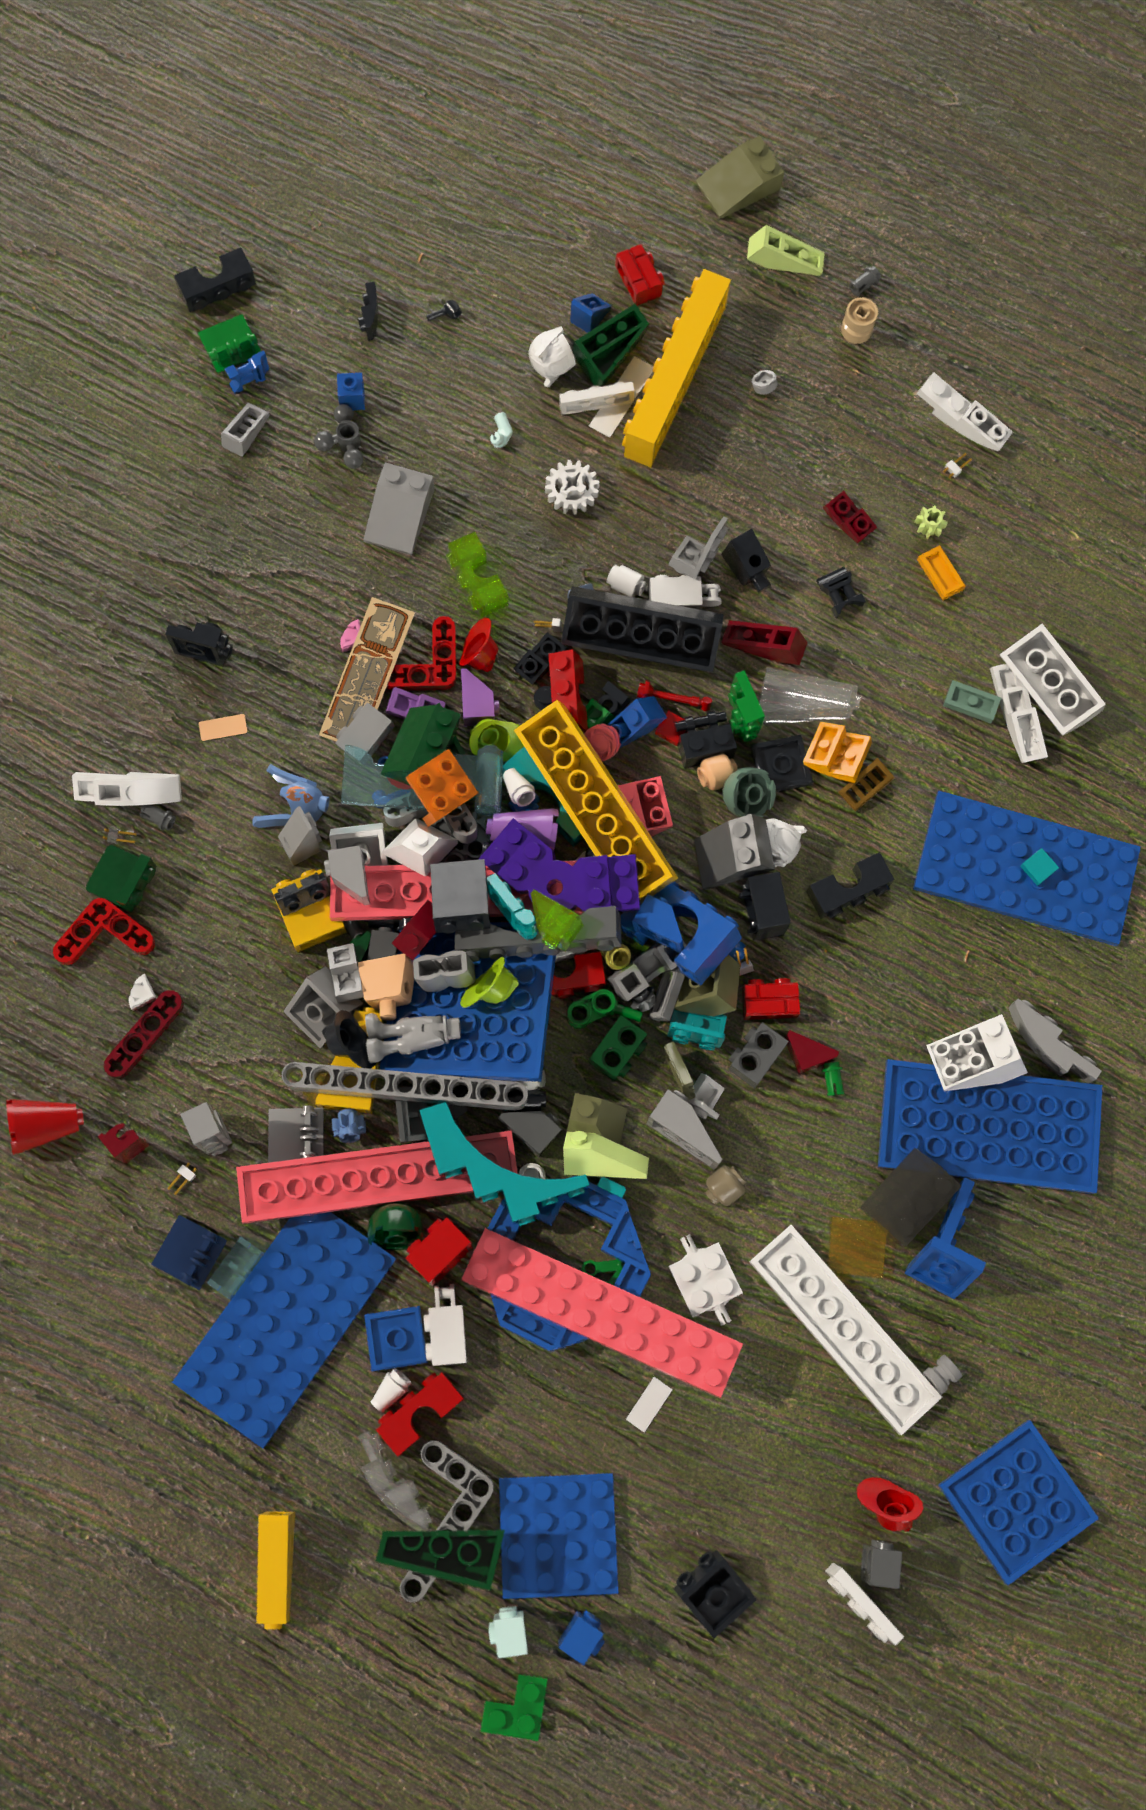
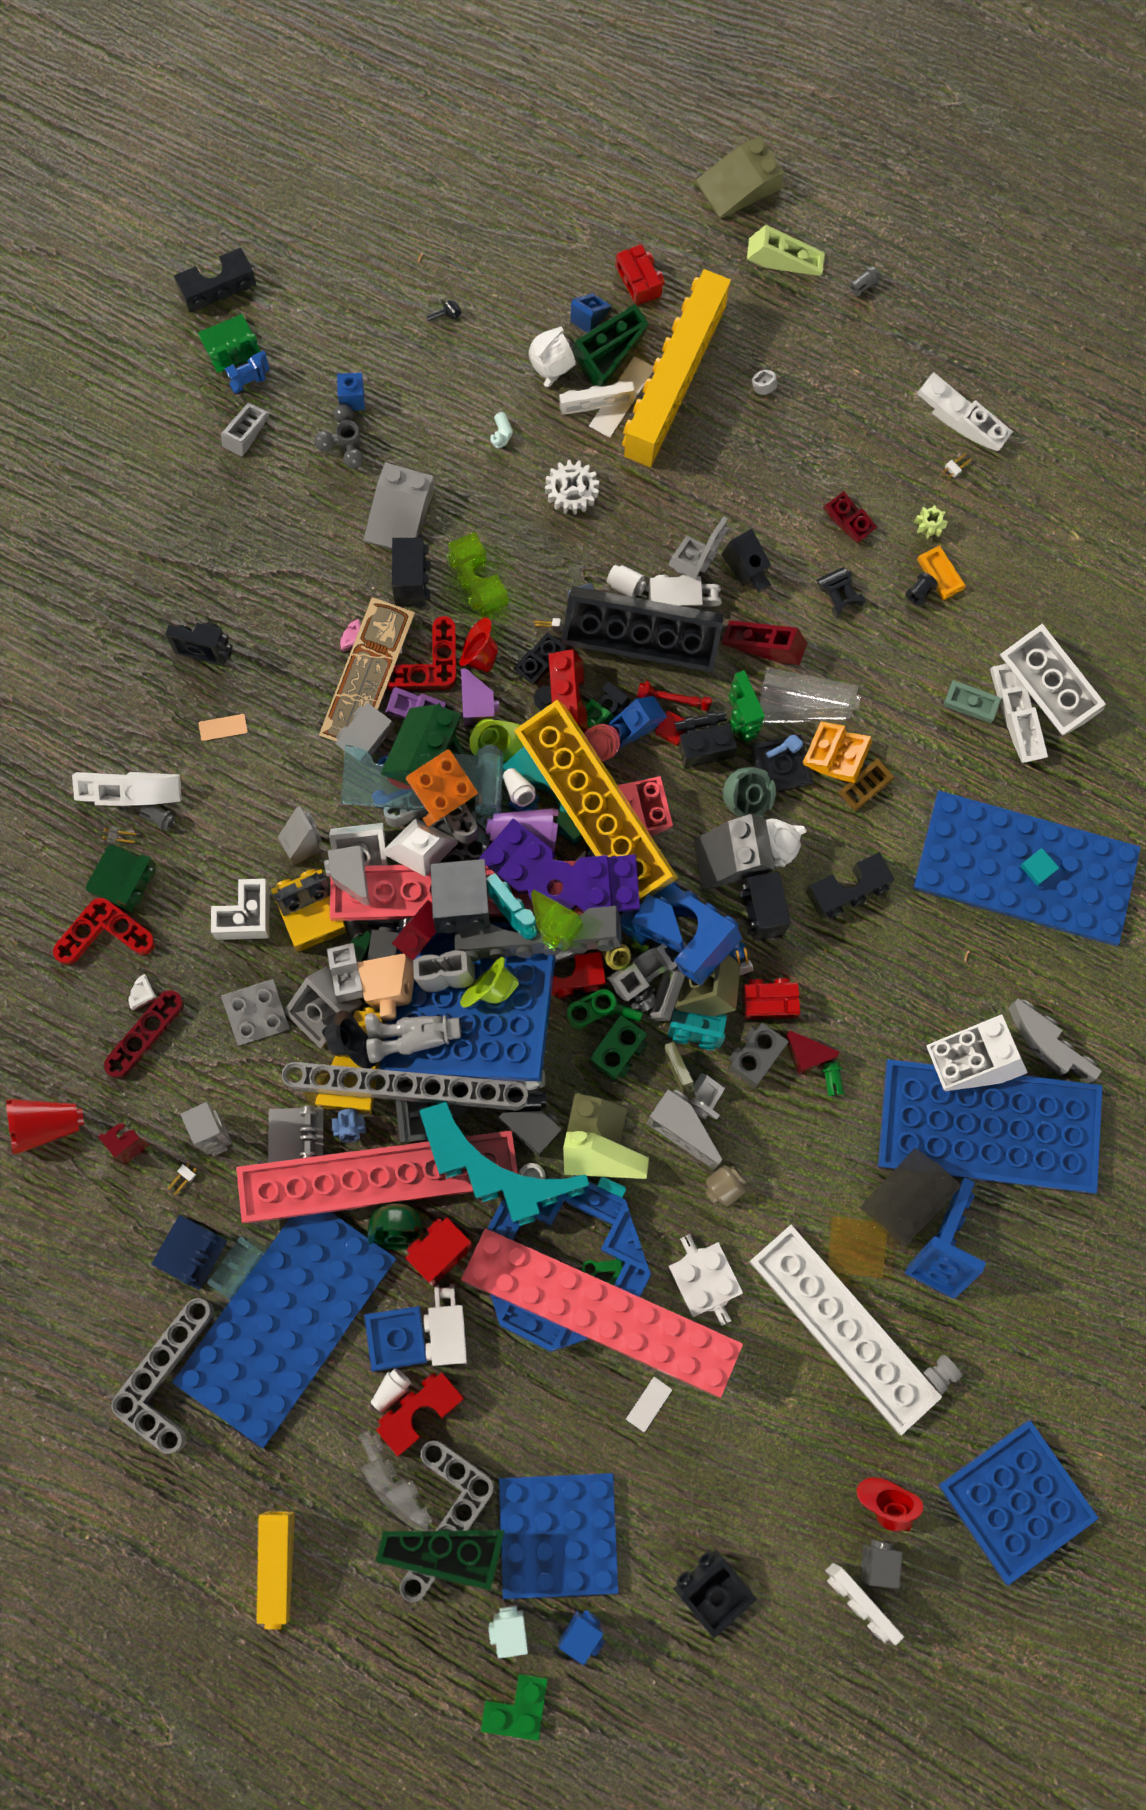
(158, 1375): none -> light grey beam
(247, 919): none -> white brick
(255, 1012): none -> light grey hinge
(298, 793): medium blue piece -> none
(370, 312): black slope -> none
(409, 571): none -> black container
(715, 771): light nougat head -> none
(792, 742): none -> medium blue hand
(859, 320): tan wheel -> none
(921, 589): none -> black bush

